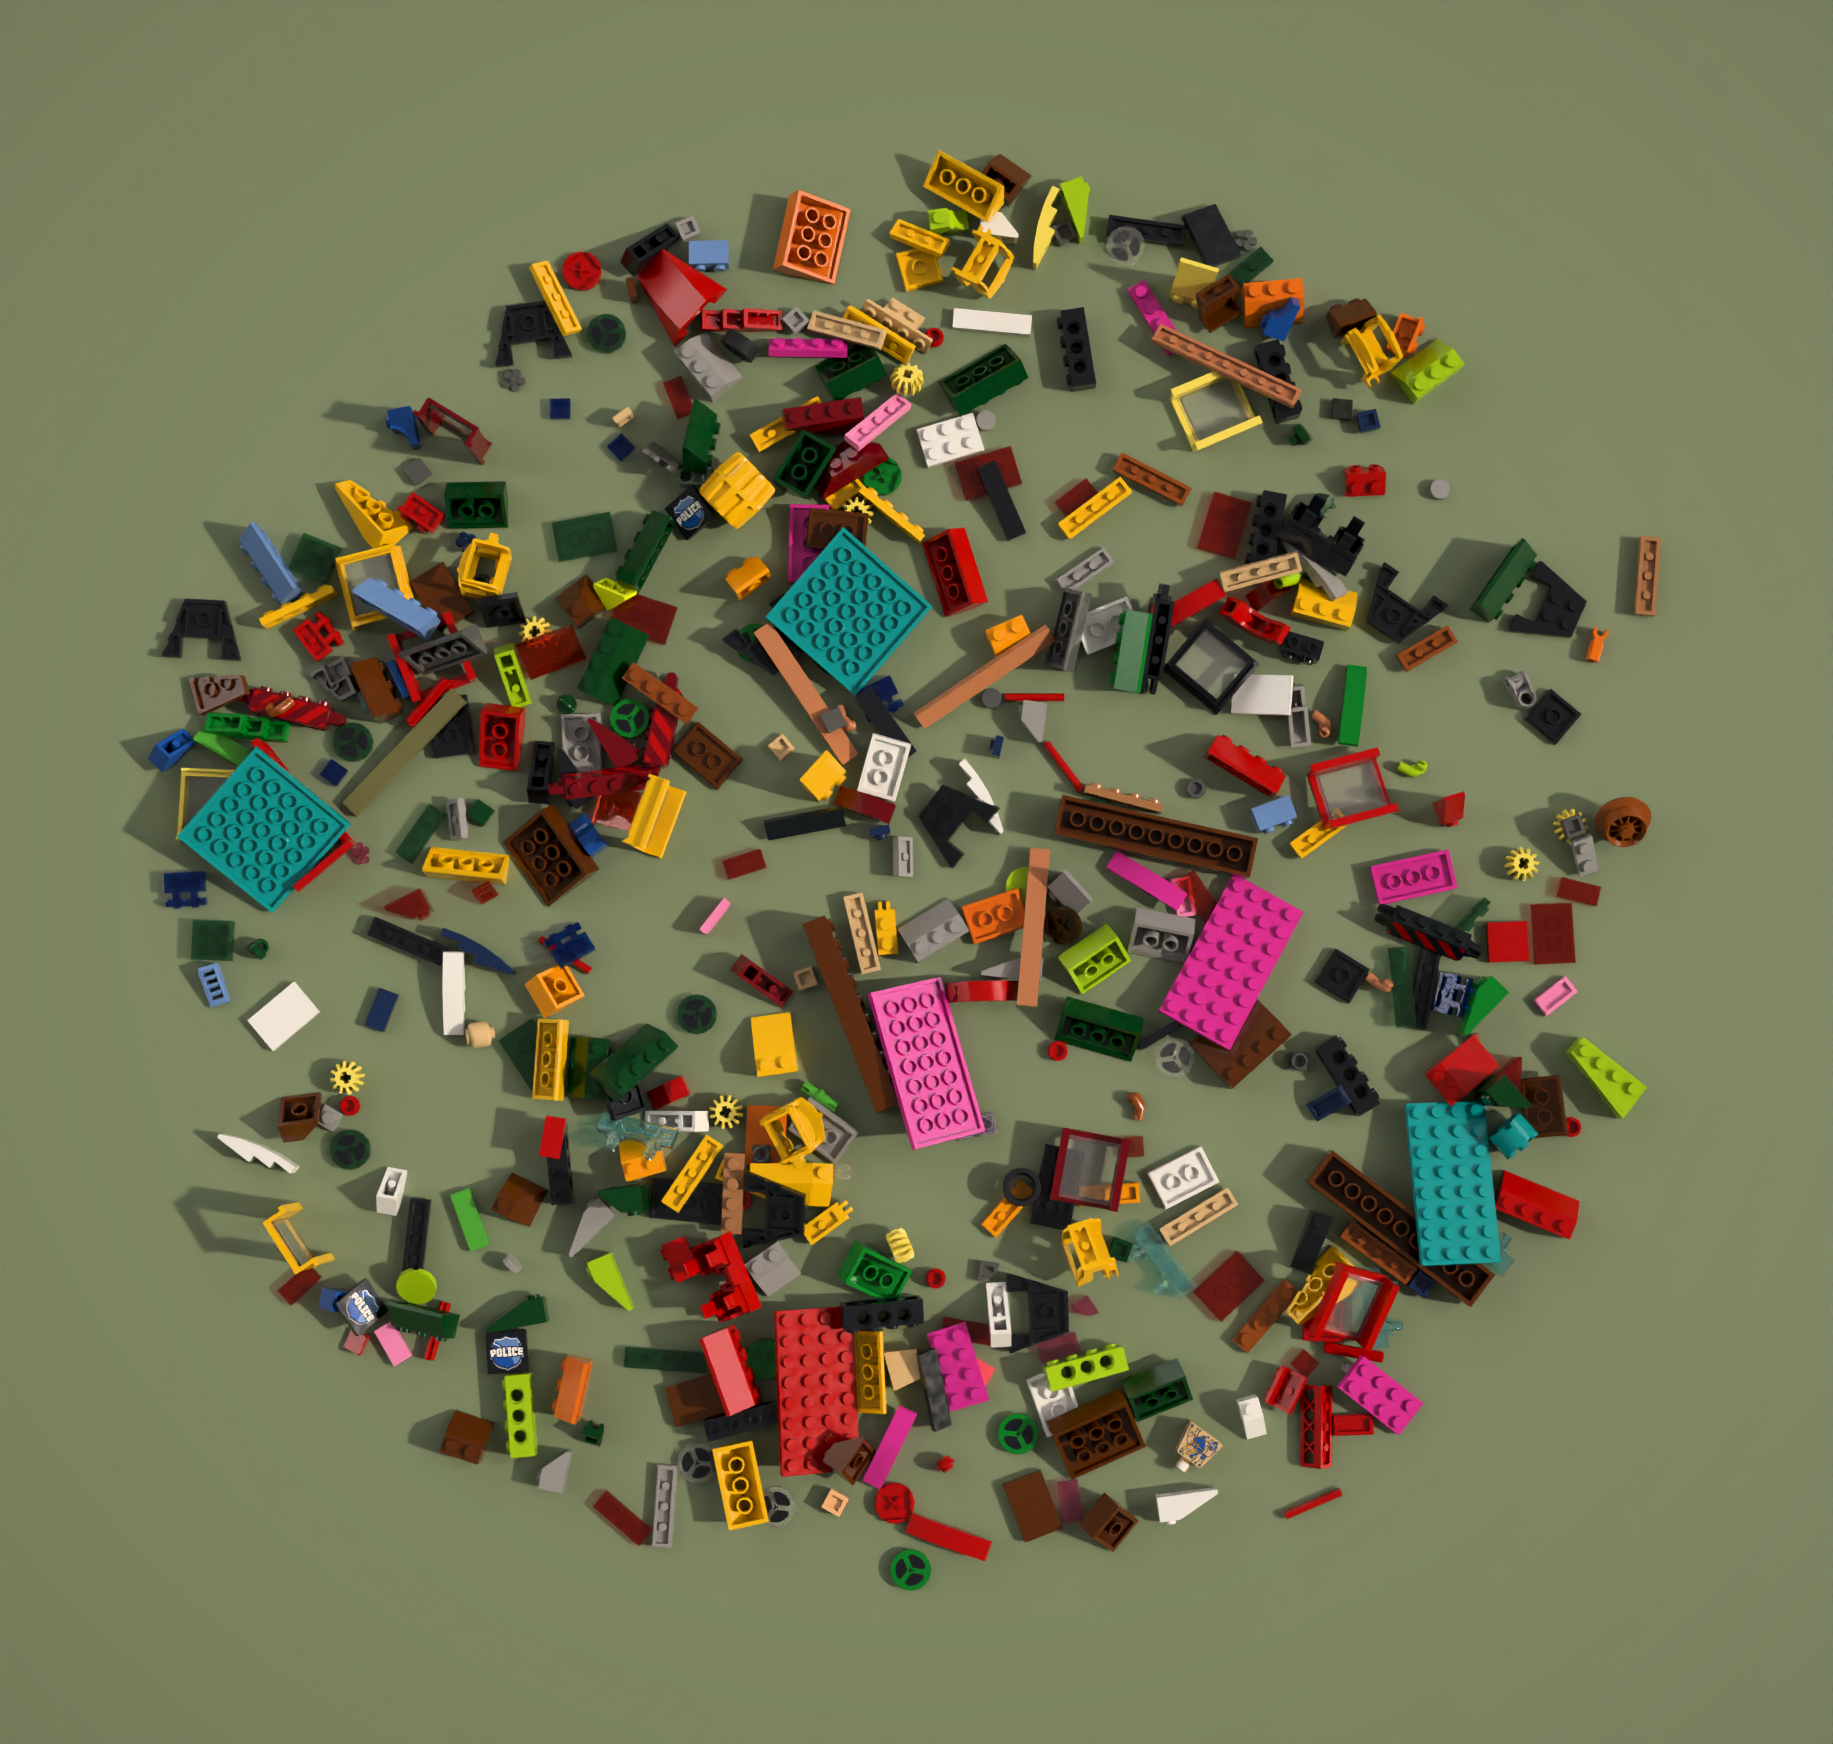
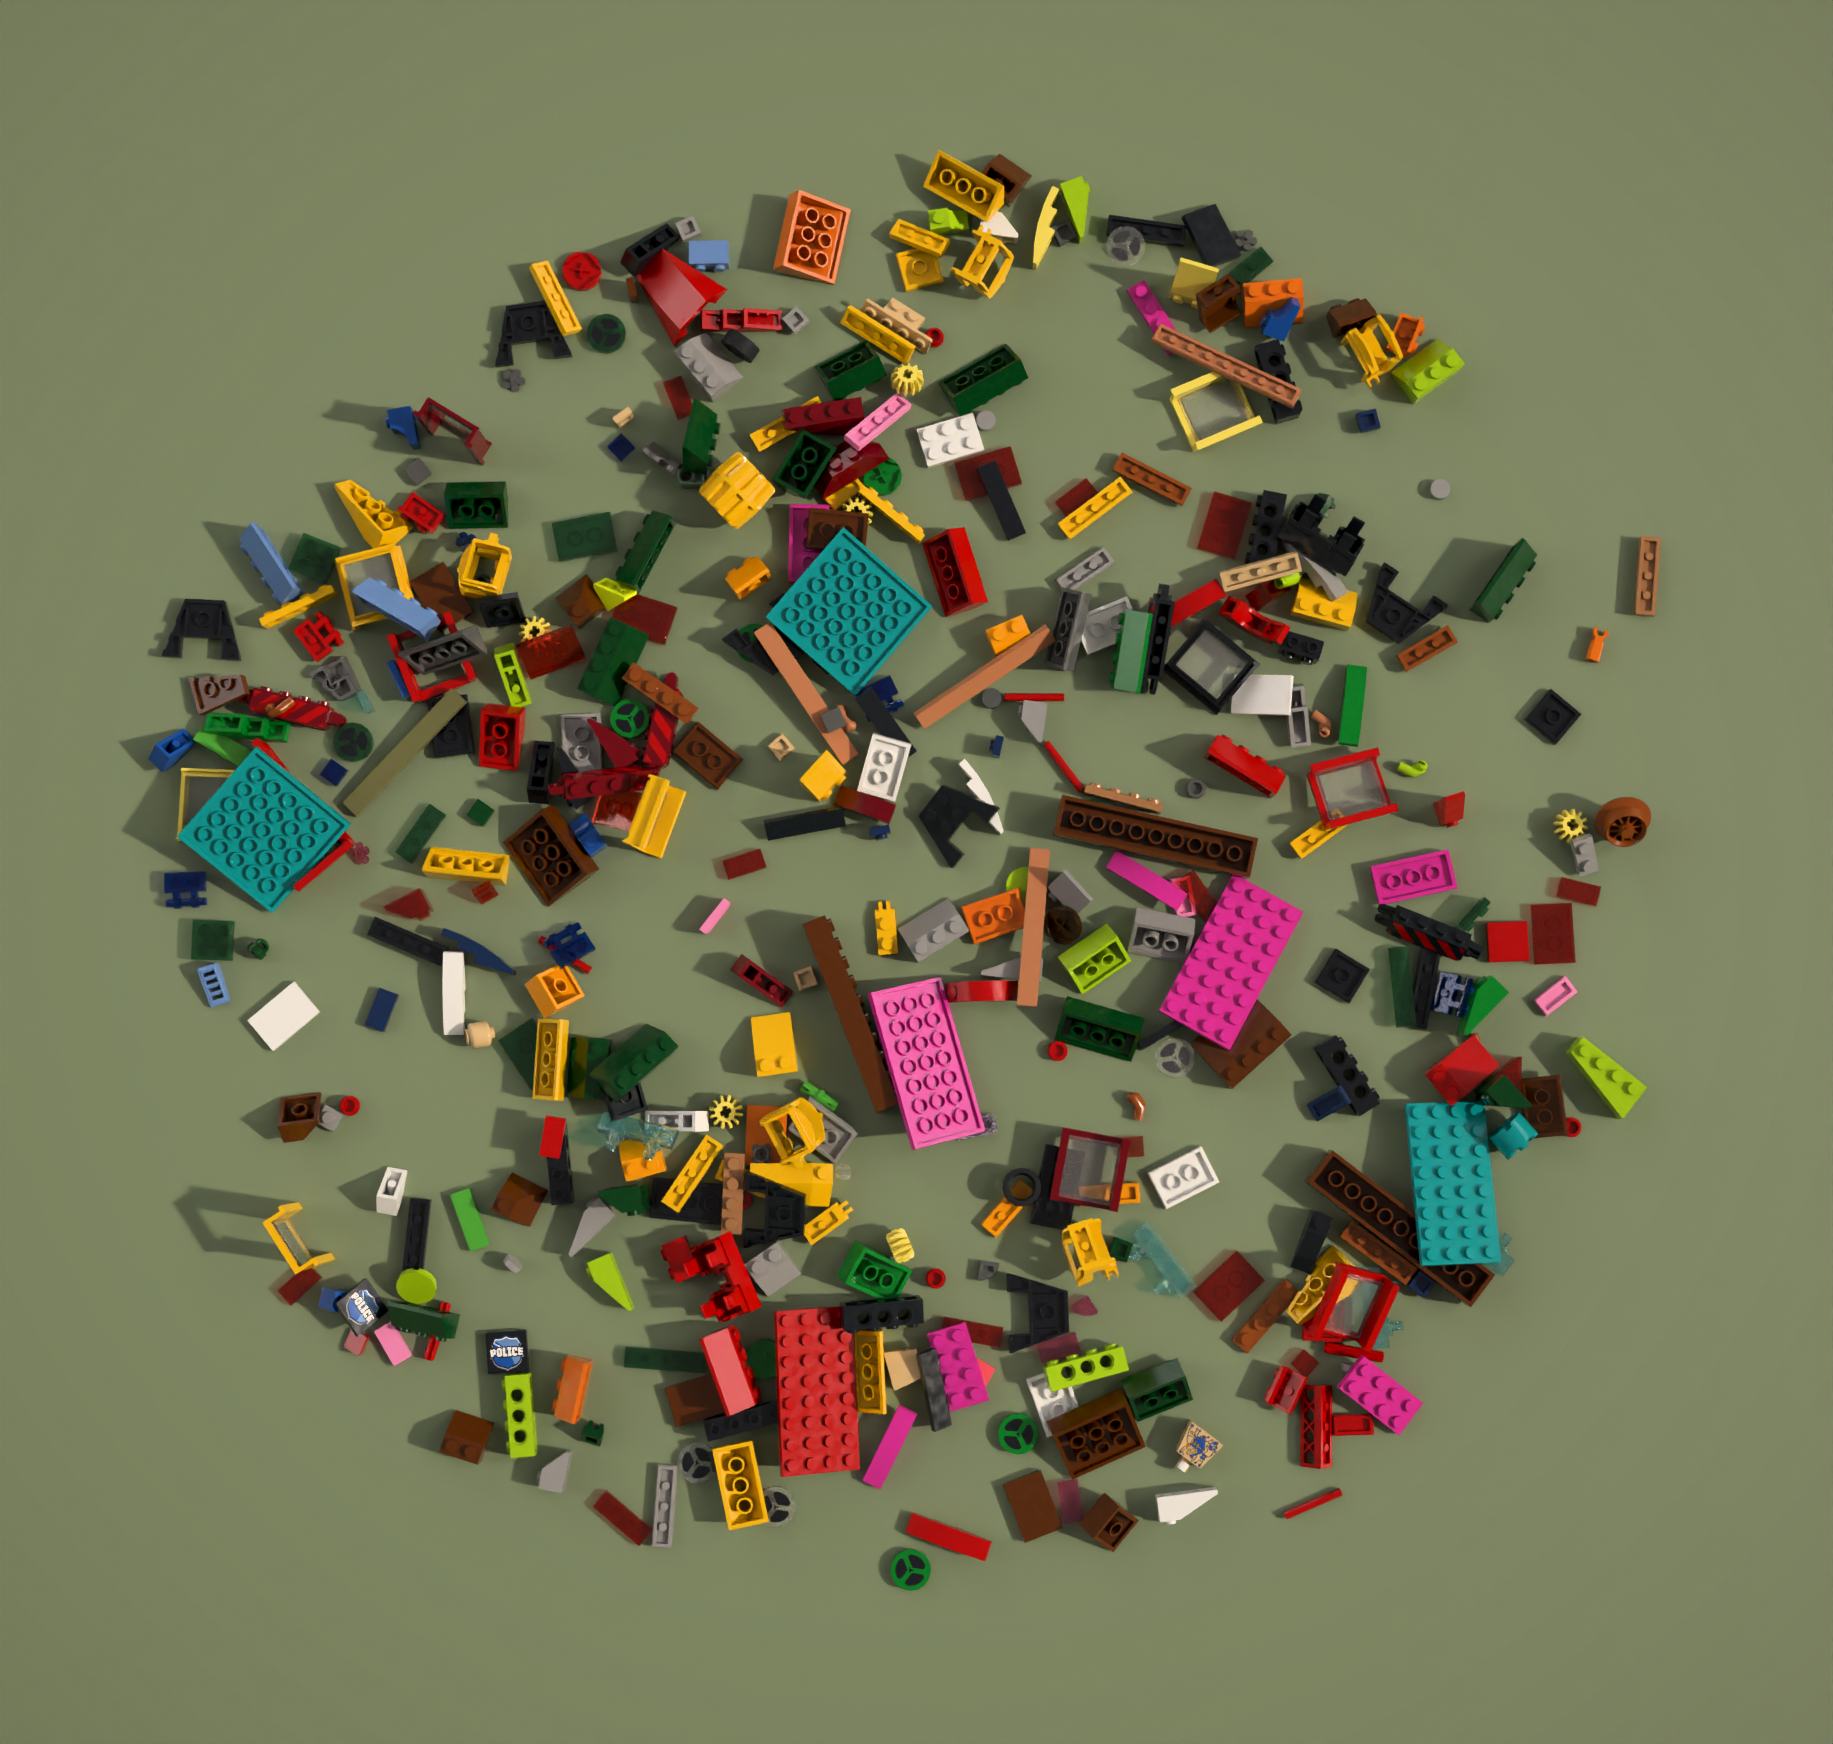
(251, 1150): white slope -> none
(344, 1084): light yellow gear -> none
(350, 1149): clear green tile -> none
(377, 689): reddish brown slope -> none
(427, 702): red axle -> none
(457, 819): light grey plate -> none
(526, 1313): dark green slope -> none
(560, 408): clear blue tile -> none
(566, 704): dark green tile -> none
(669, 1092): red slope -> none
(690, 512): tile -> none
(697, 1014): clear green tile -> none
(808, 347): dark pink plate -> none
(835, 1502): light nougat plate -> none
(847, 330): tan plate -> none
(849, 1458): reddish brown slope -> none
(862, 933): tan plate -> none
(894, 1502): red tile -> none
(902, 856): light grey plate -> none
(945, 1464): red plate -> none
(992, 322): white tile -> none
(998, 1314): white slope -> none
(1076, 319): black brick -> none
(1198, 1216): tan plate -> none
(1251, 1416): white slope -> none
(1273, 814): medium blue brick -> none
(1301, 435): dark green tile -> none
(1302, 1065): dark grey plate -> none
(1341, 409): pearl dark grey tile -> none
(1365, 480): red bracket -> none
(1379, 984): nougat arm -> none
(1519, 689): light grey piece -> none
(1528, 867): light yellow gear -> none
(1536, 1205): red slope -> none
(1559, 609): black wing -> none
(1572, 826): dark grey tile -> none

